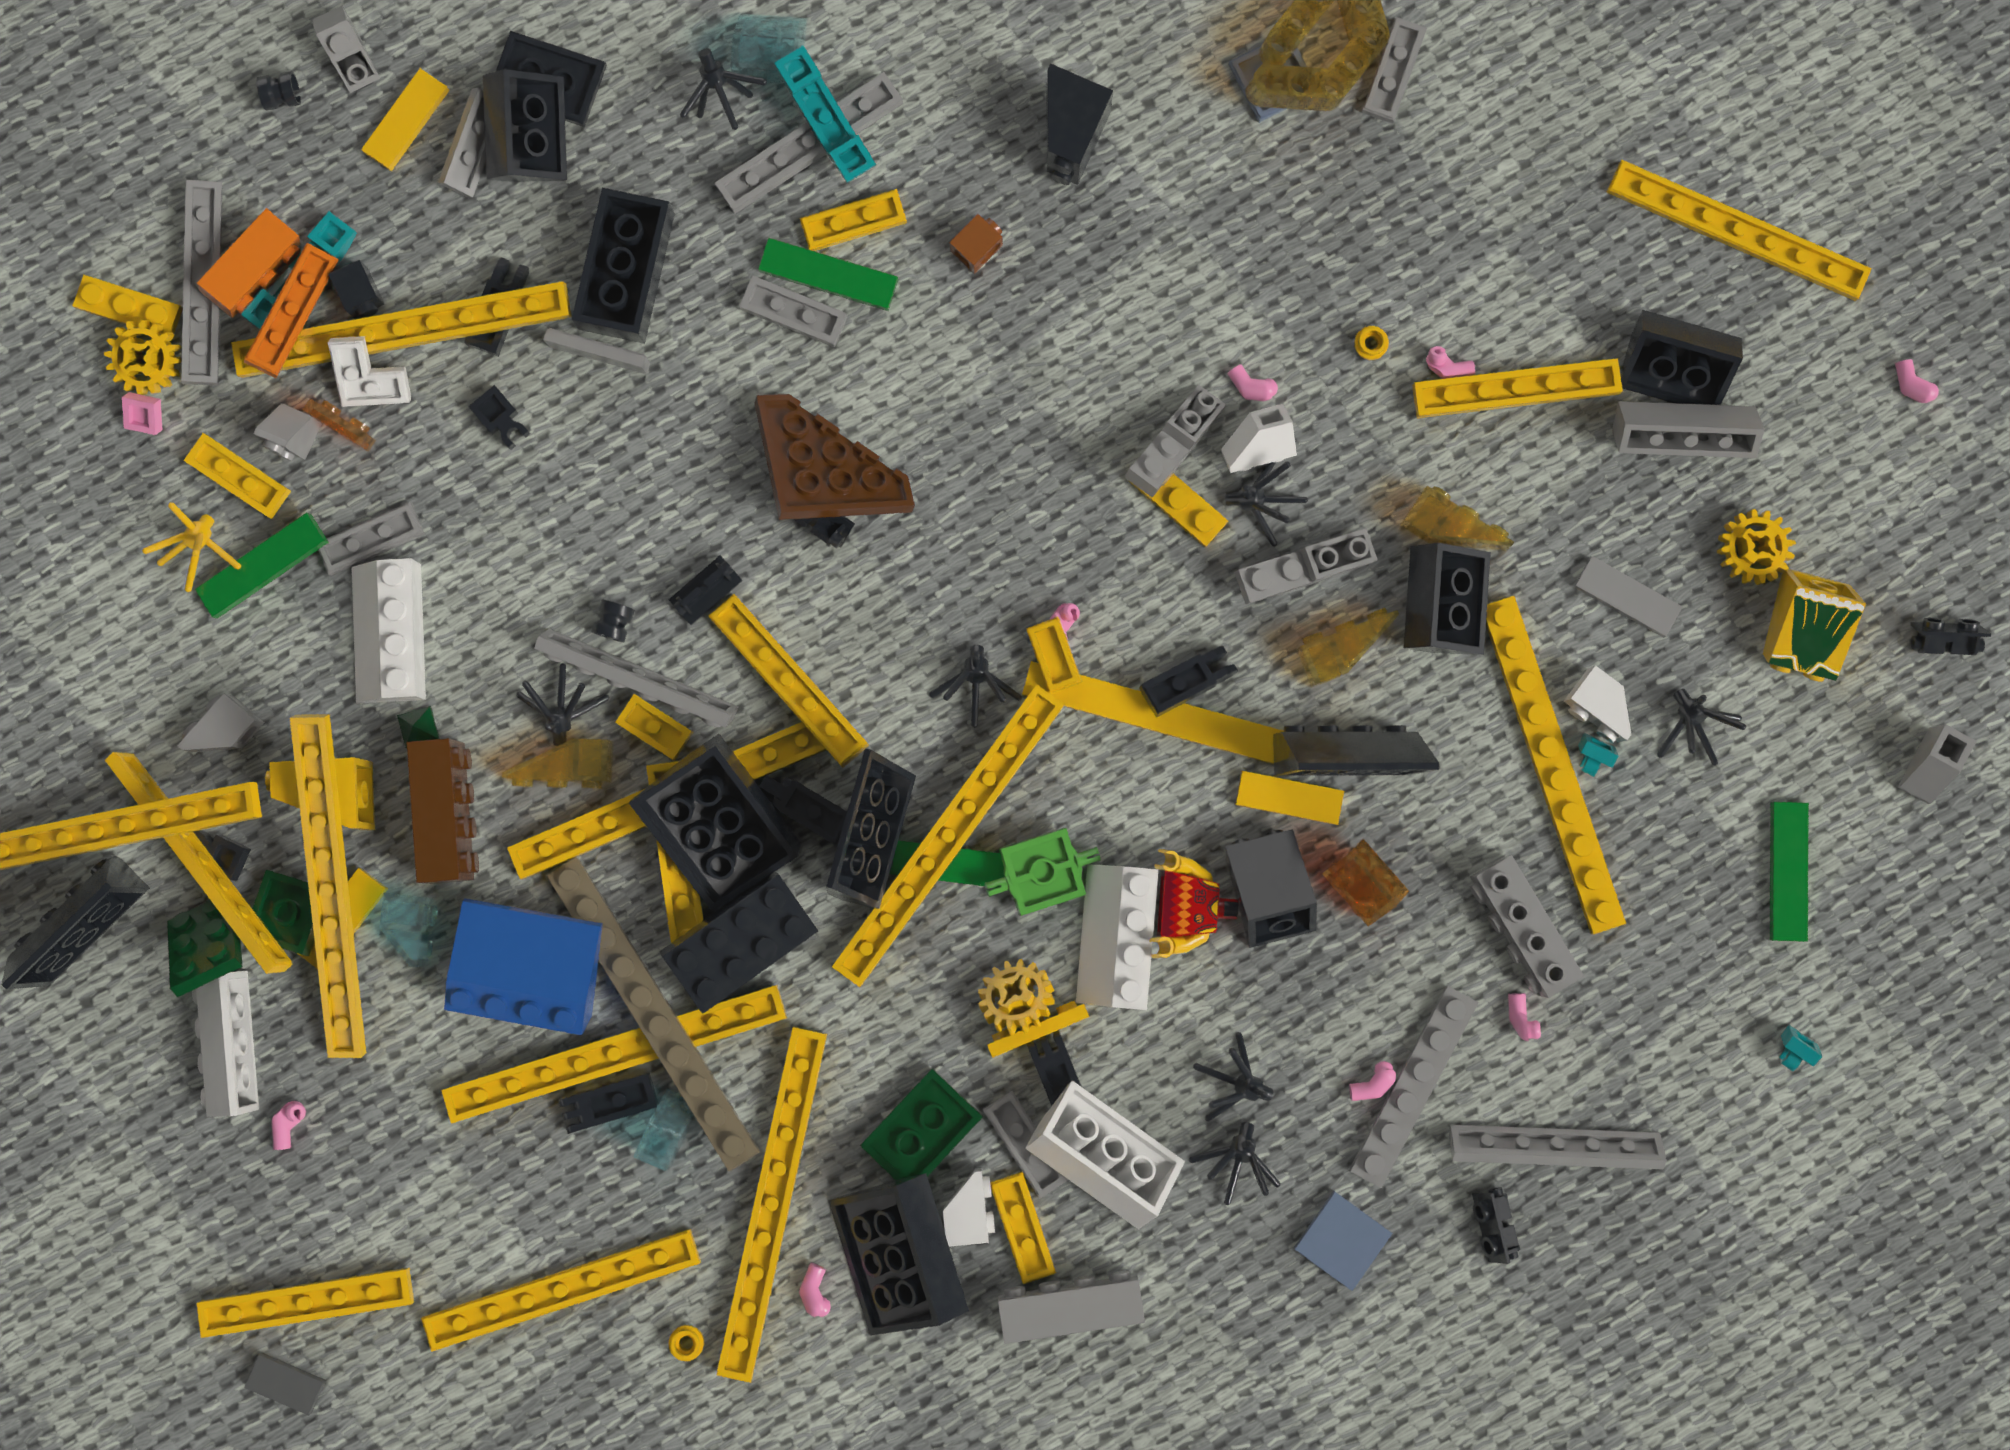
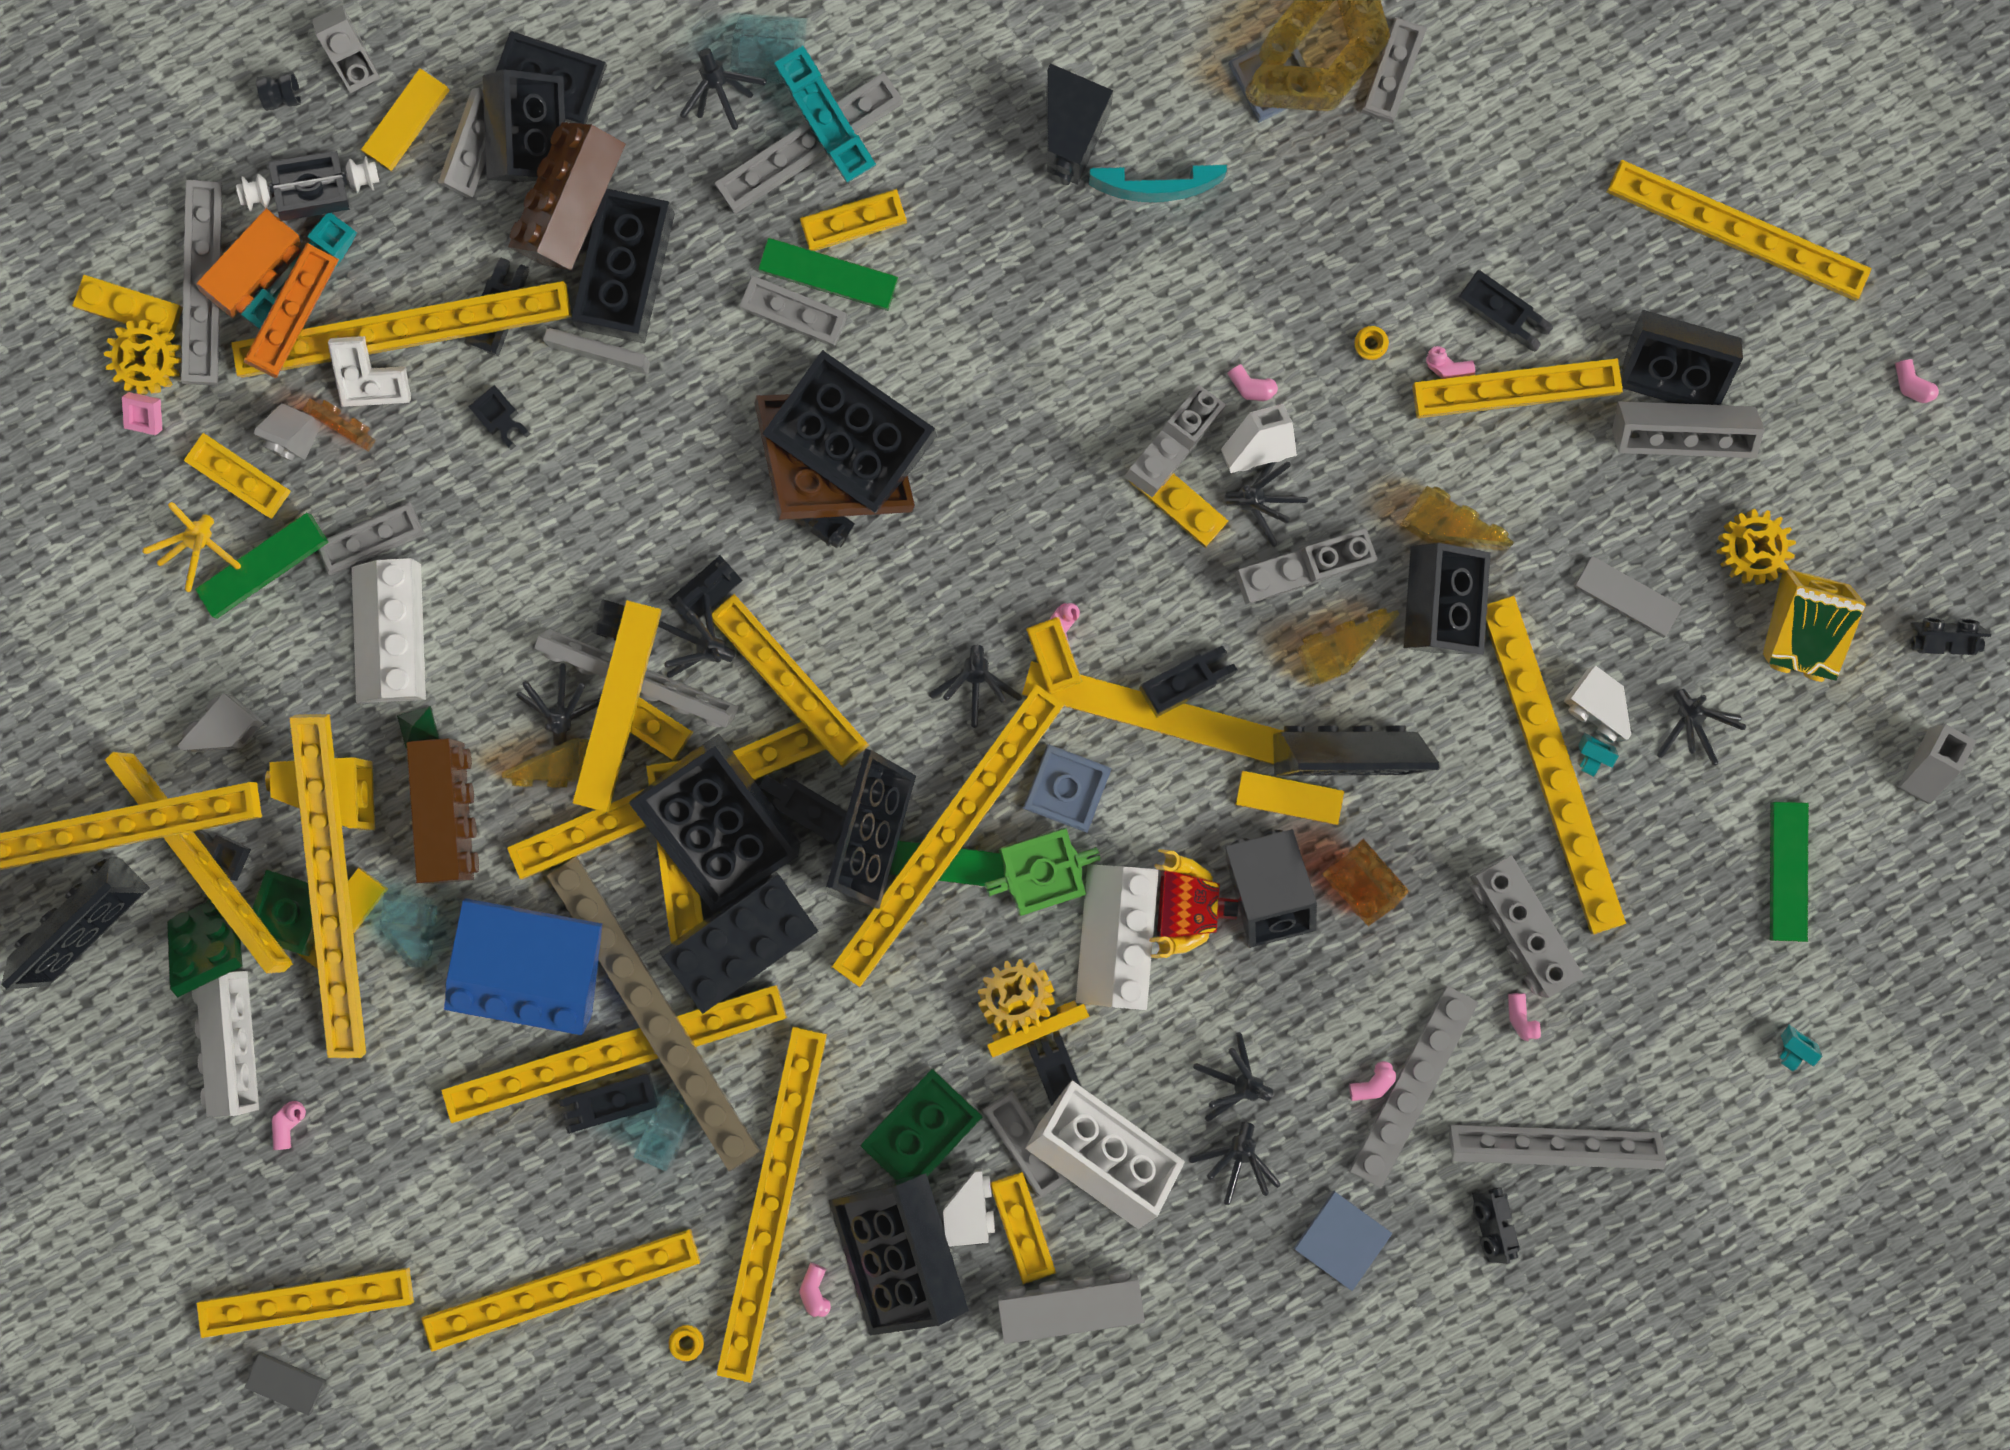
(308, 185): none -> black plate
(357, 290): black brick -> none
(566, 194): none -> brick
(617, 706): none -> yellow tile
(707, 646): none -> black plant
(850, 432): none -> black slope
(977, 242): dark orange brick -> none
(1067, 788): none -> sand blue tile
(1112, 182): none -> teal slope
(1503, 309): none -> black hinge

